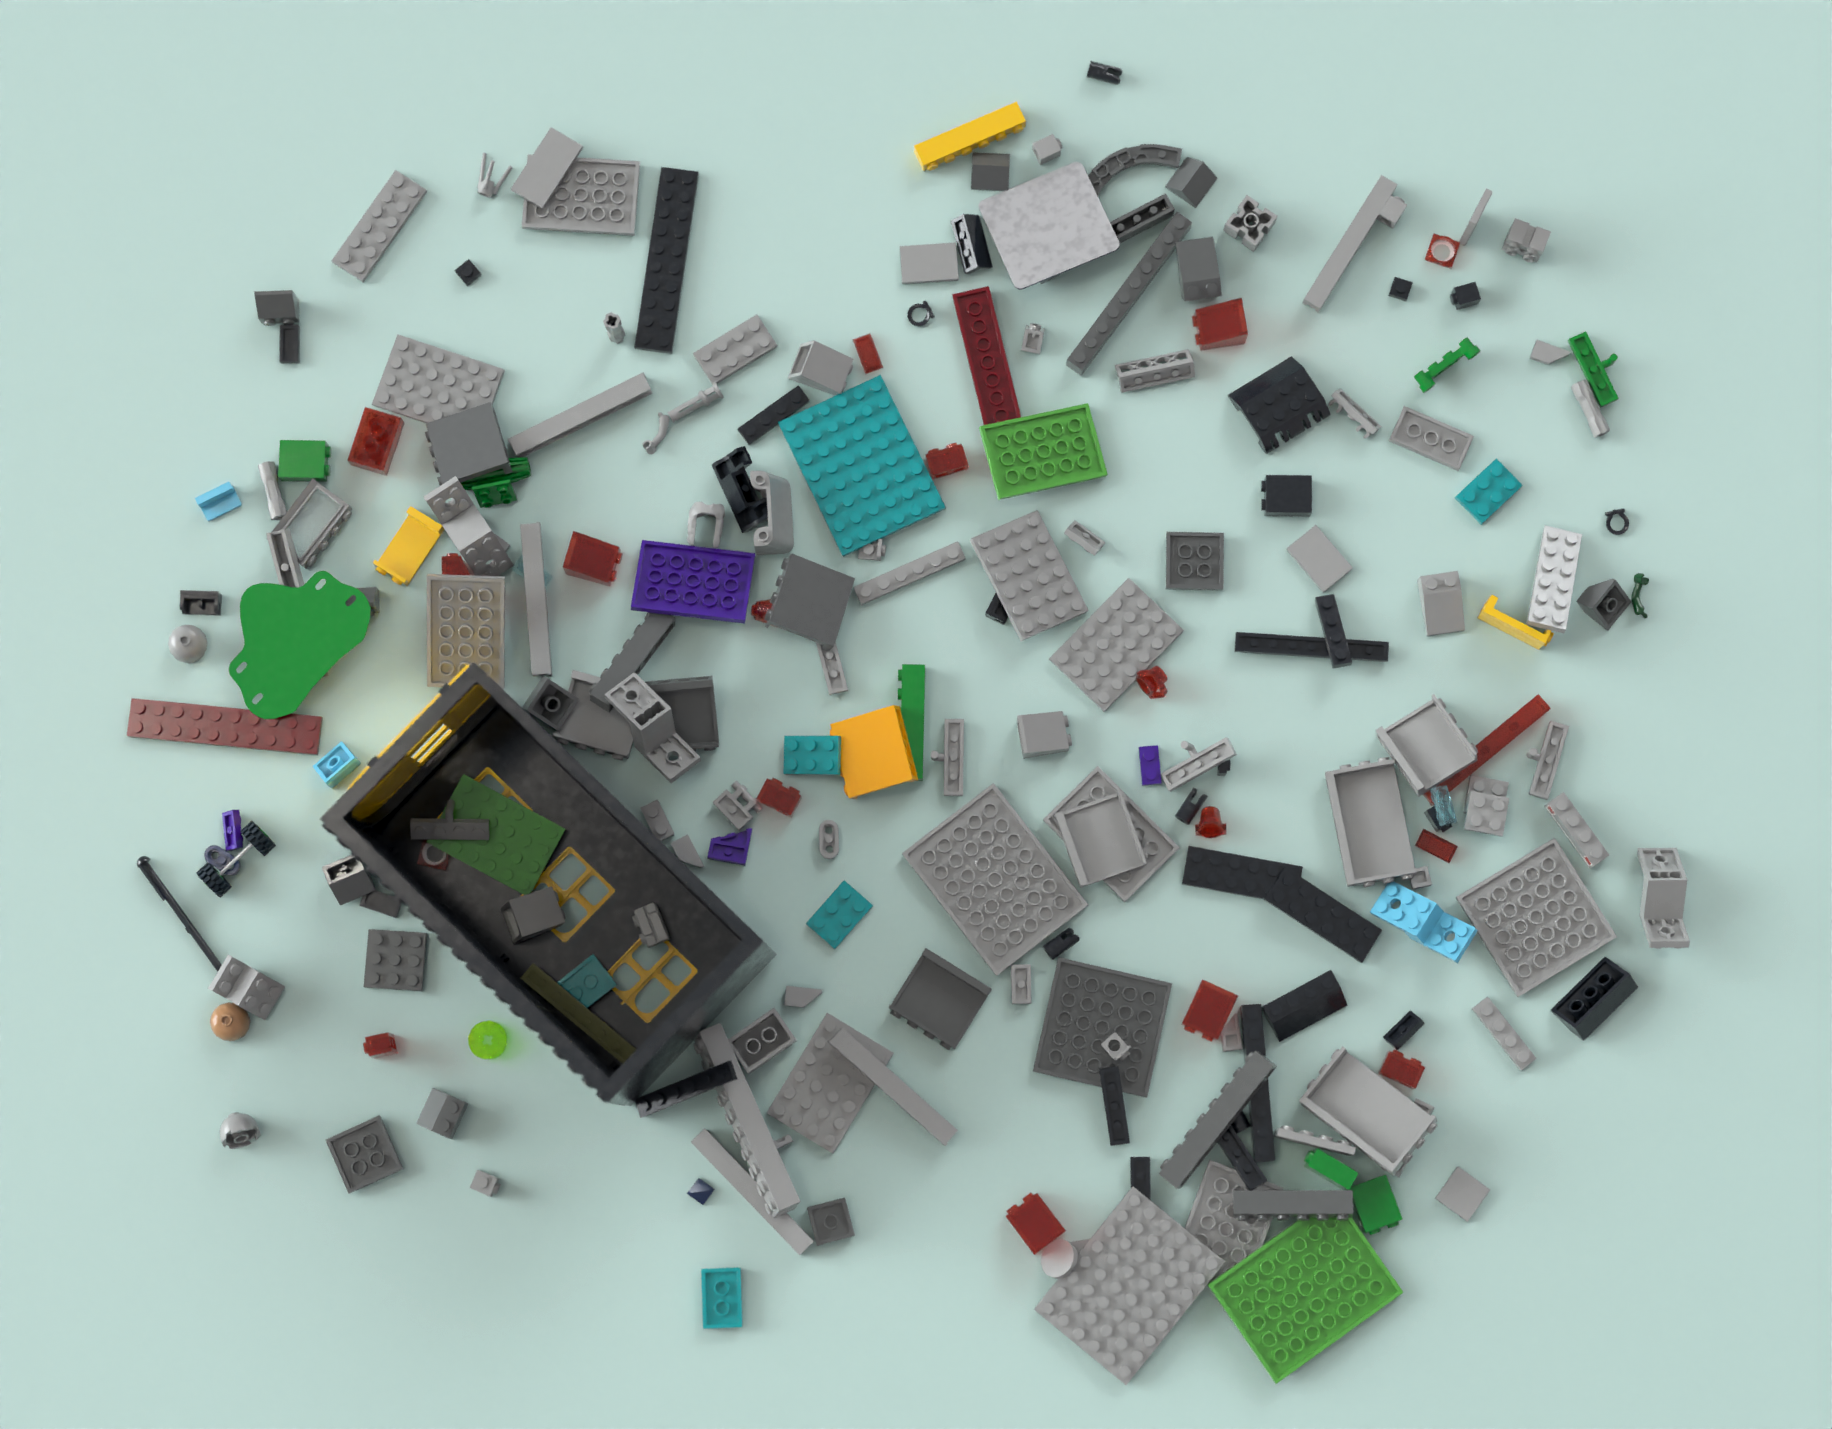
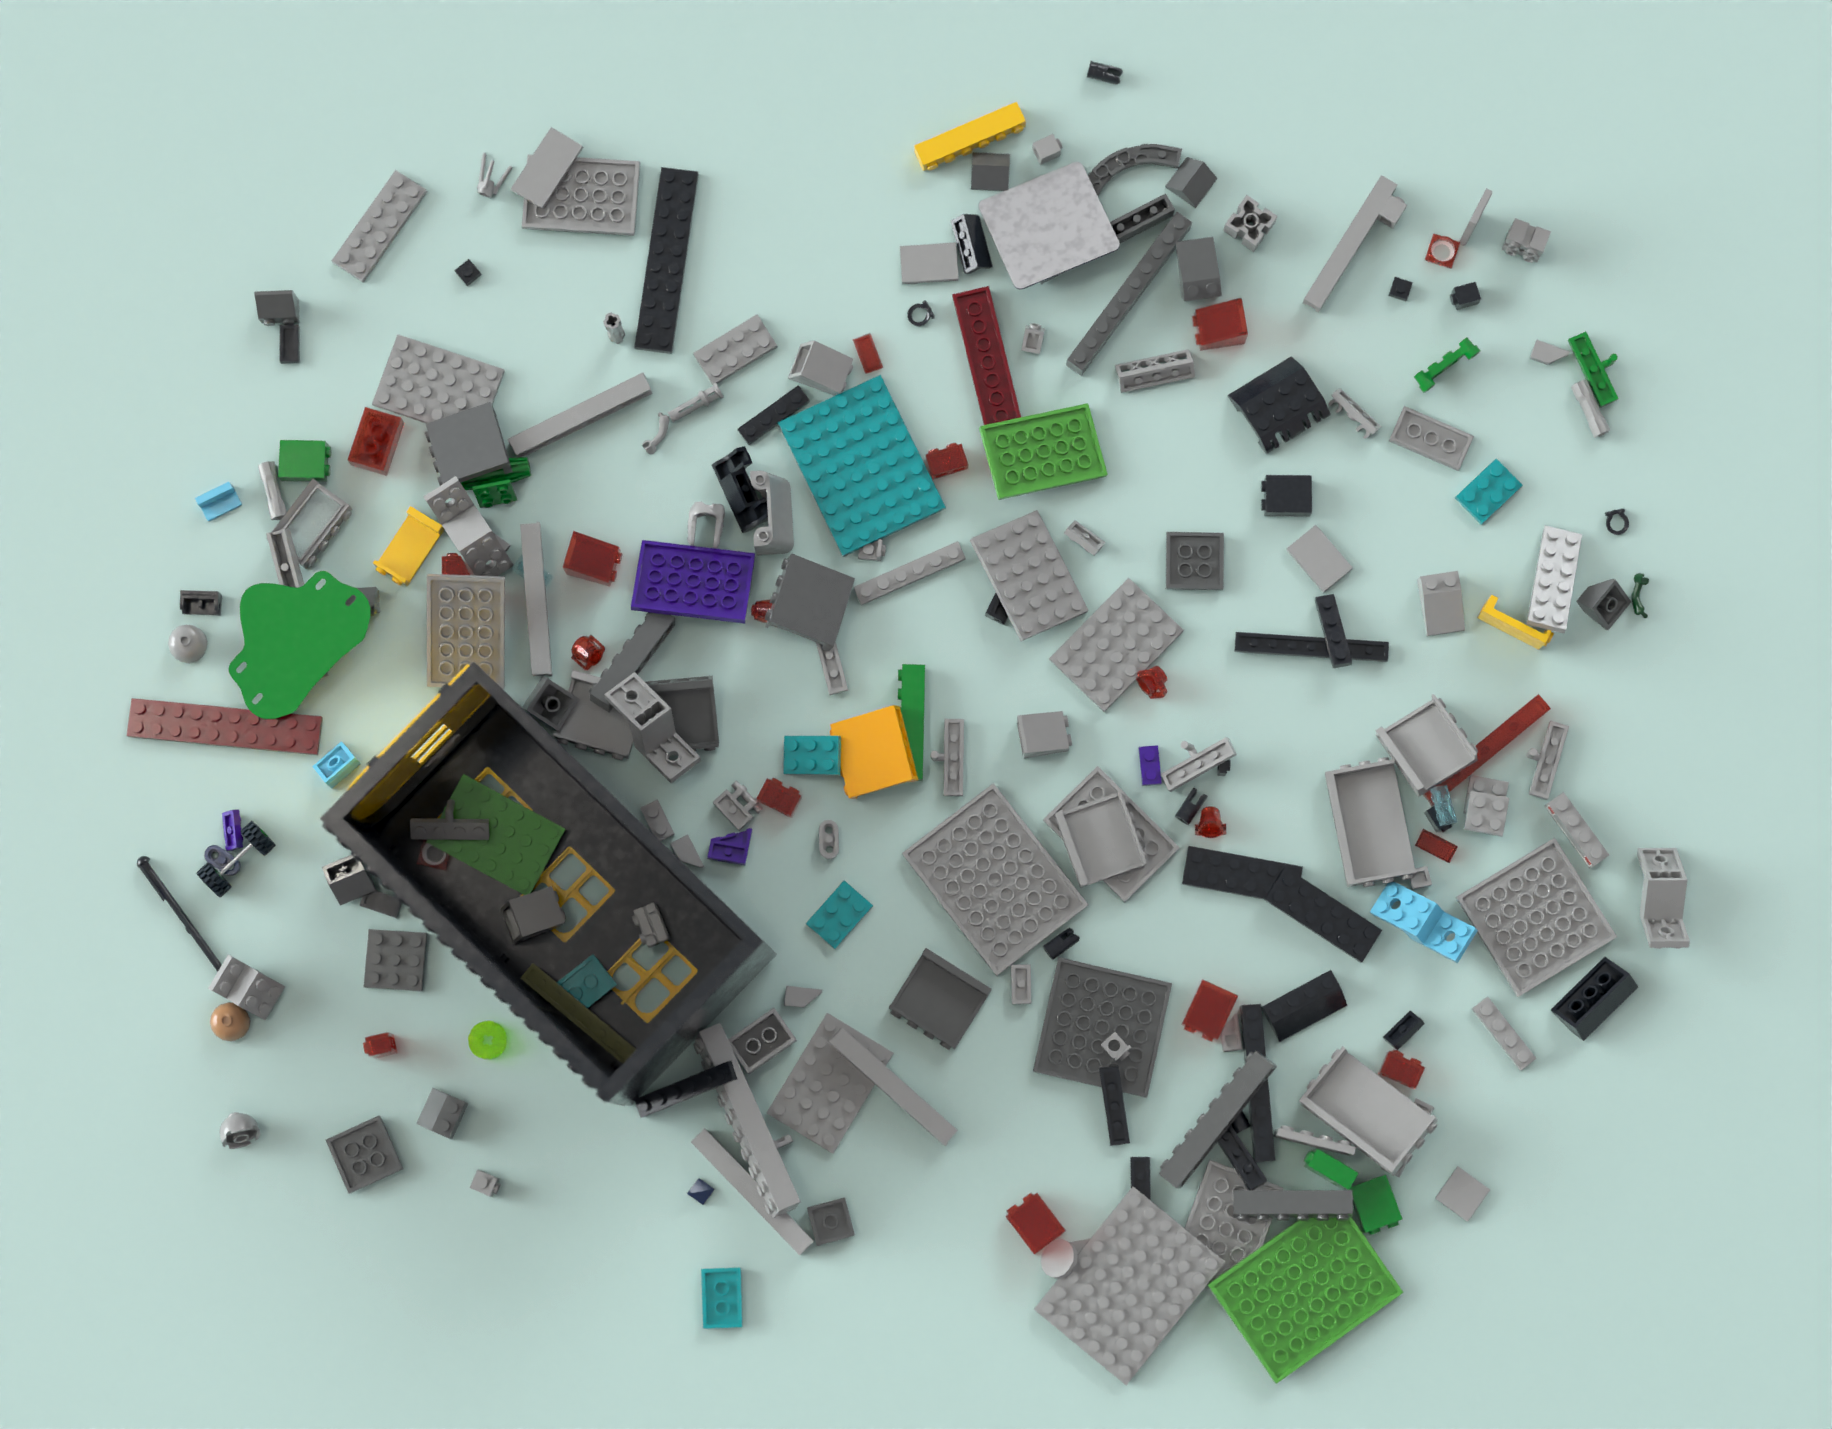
(587, 651): none -> clear red piece

